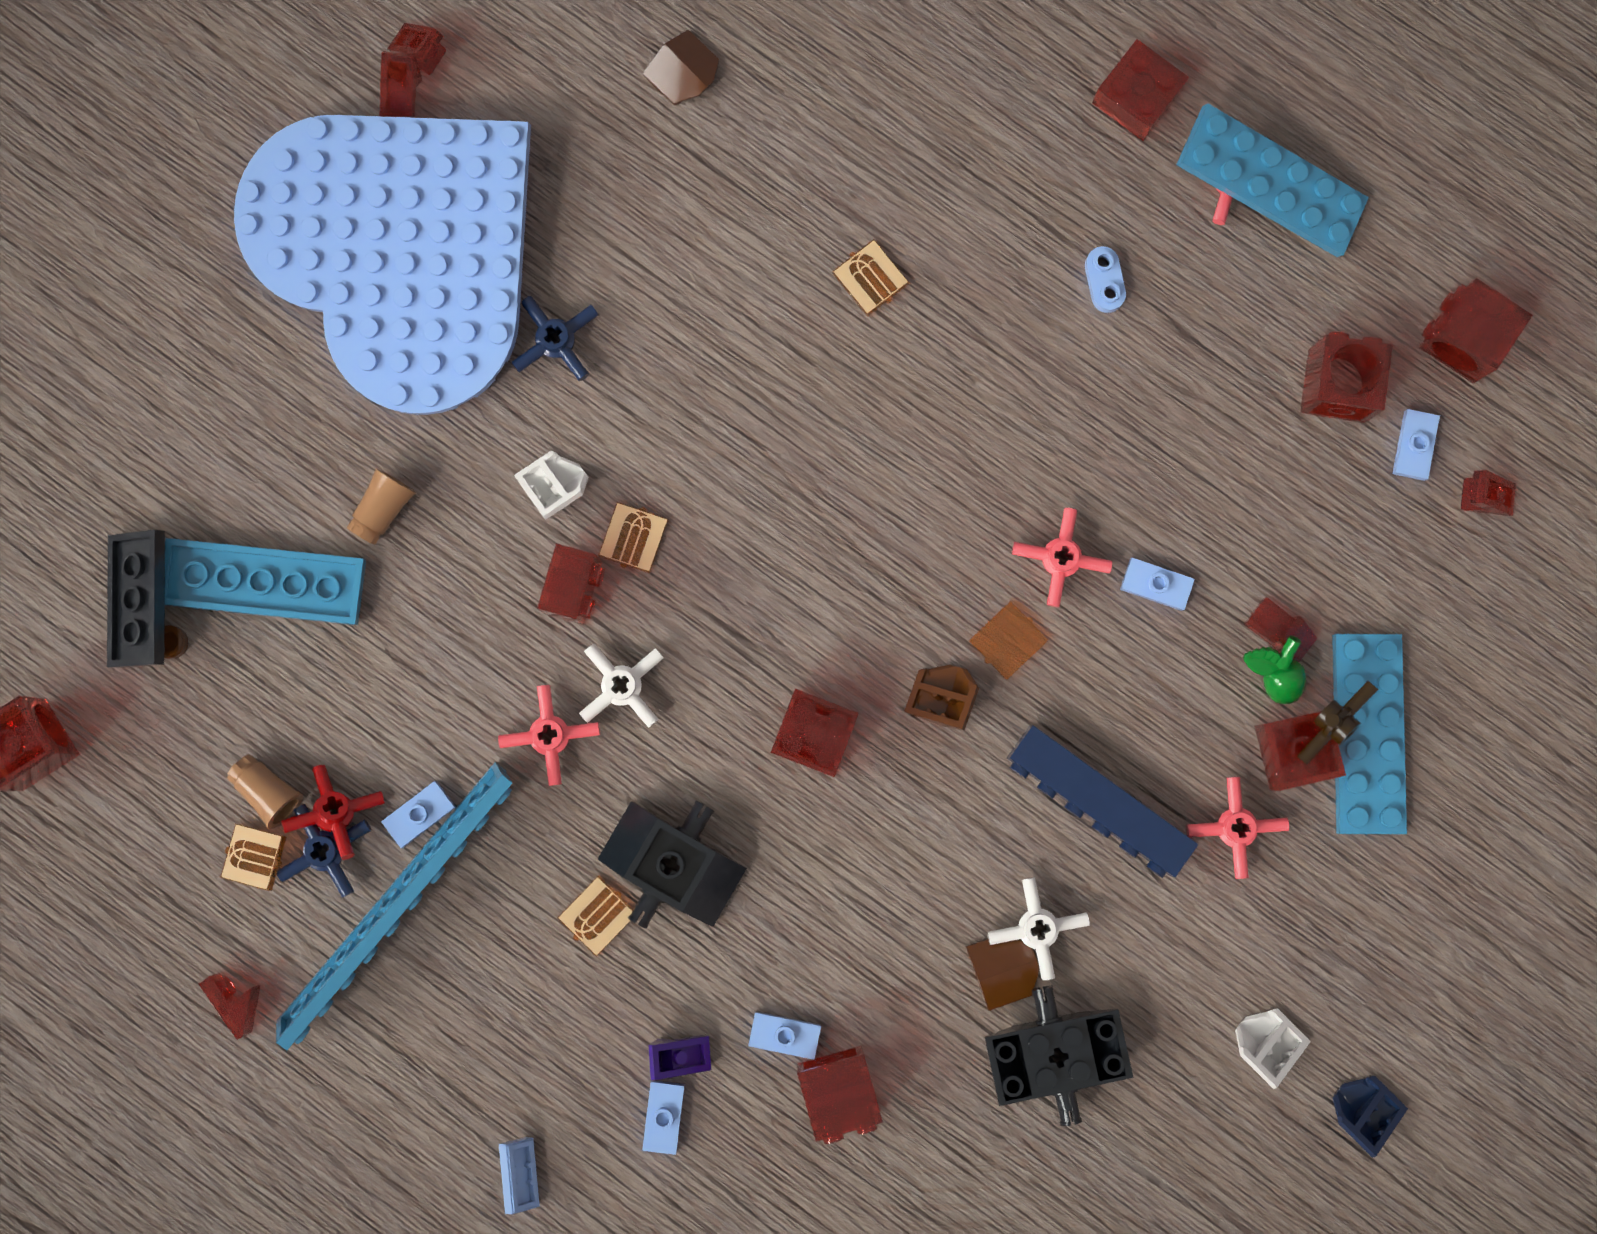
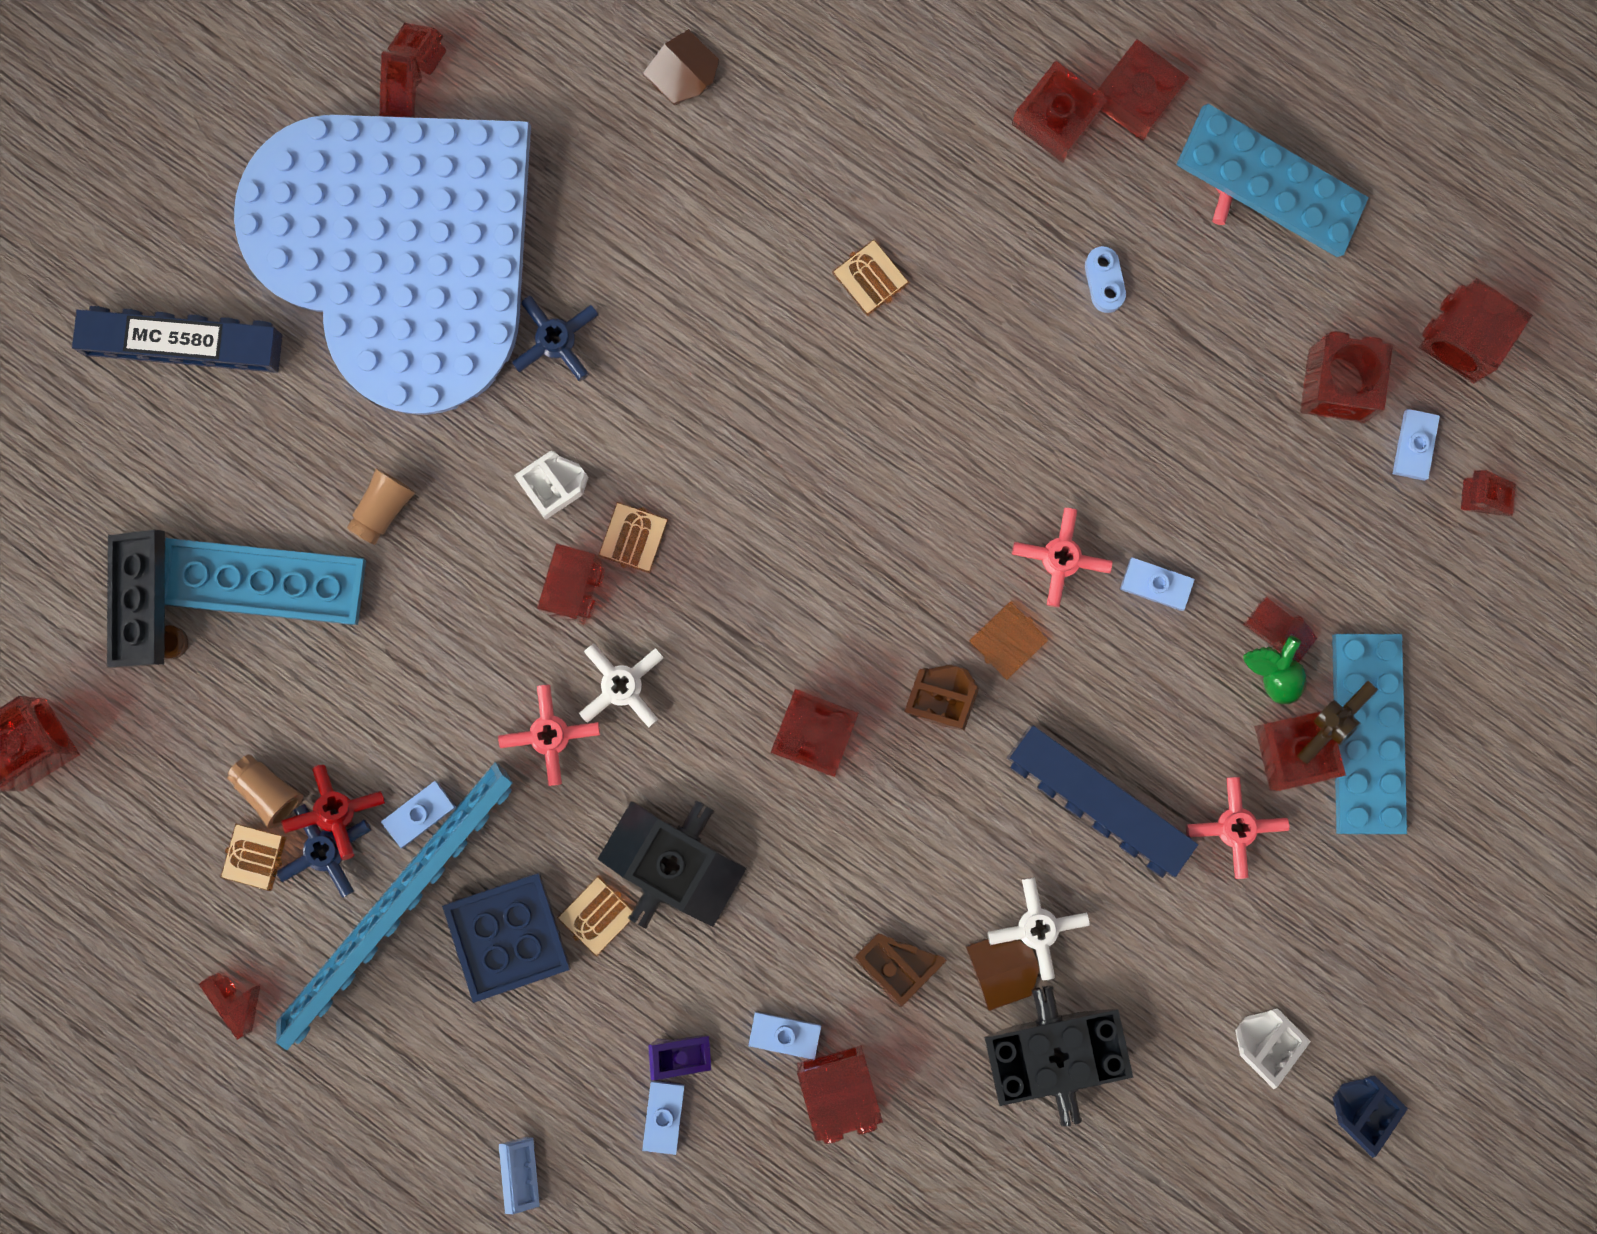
(177, 340): none -> dark blue brick
(506, 937): none -> dark blue plate
(897, 966): none -> reddish brown wing
(1059, 111): none -> clear red brick

